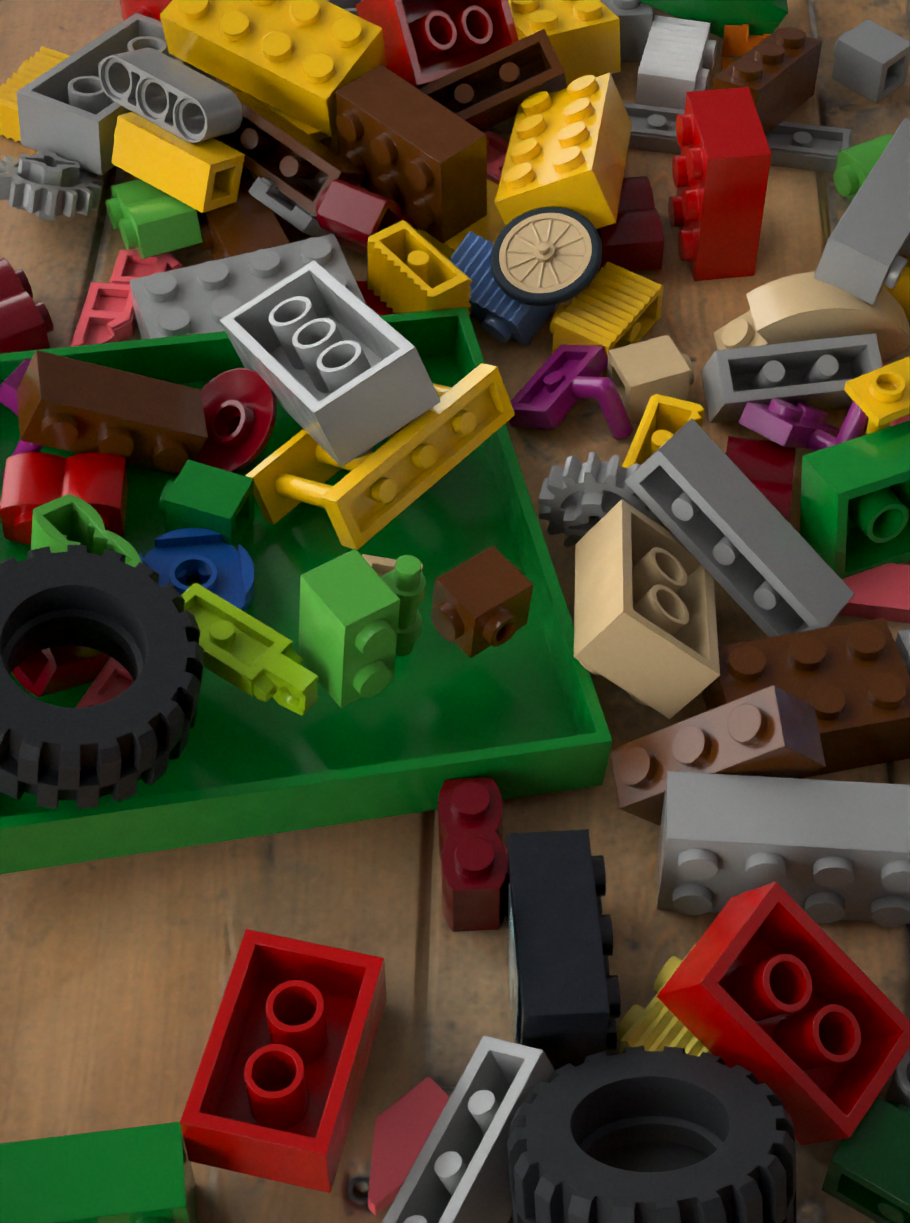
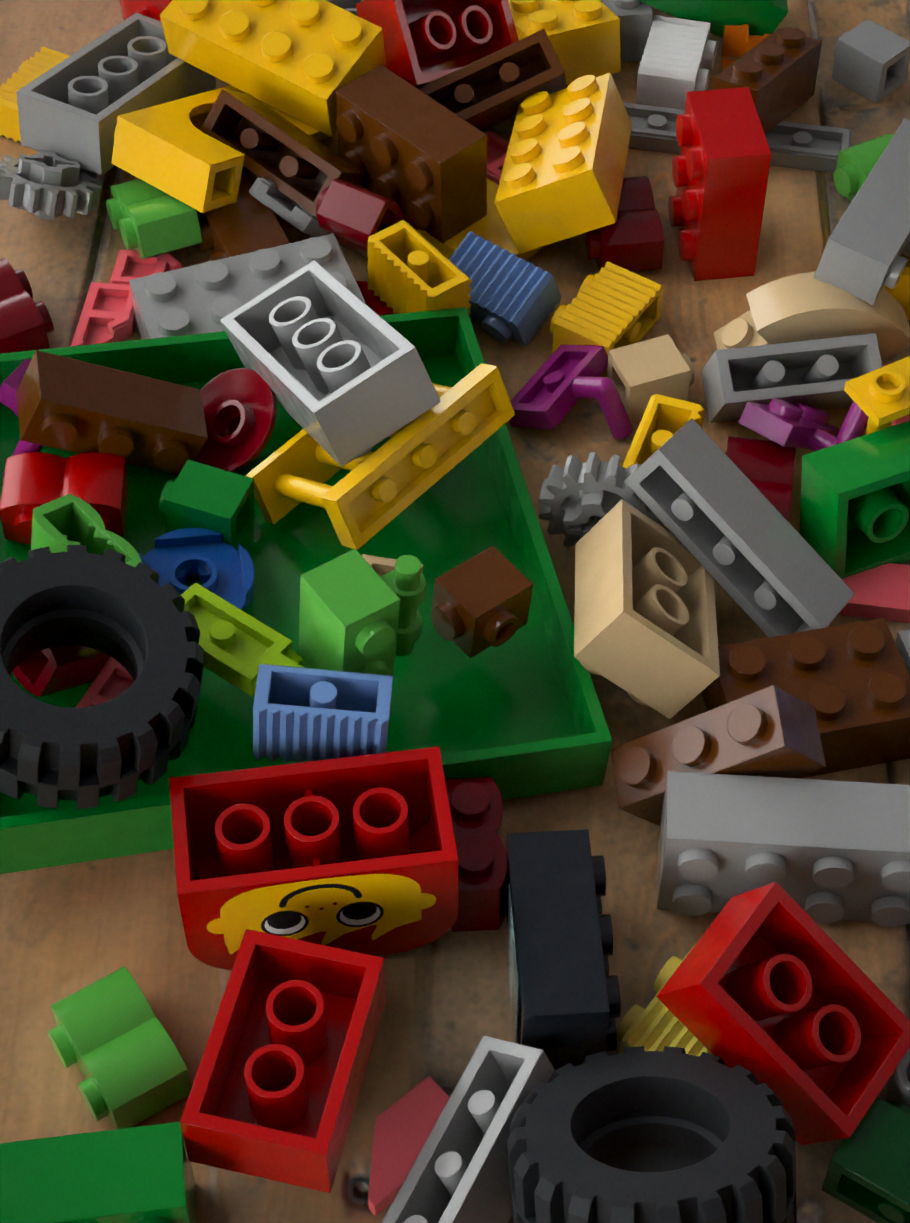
(120, 1050): none -> bright green brick
(170, 94): light grey beam -> none
(316, 854): none -> red brick
(319, 713): none -> medium blue brick
(546, 256): tan wheel -> none

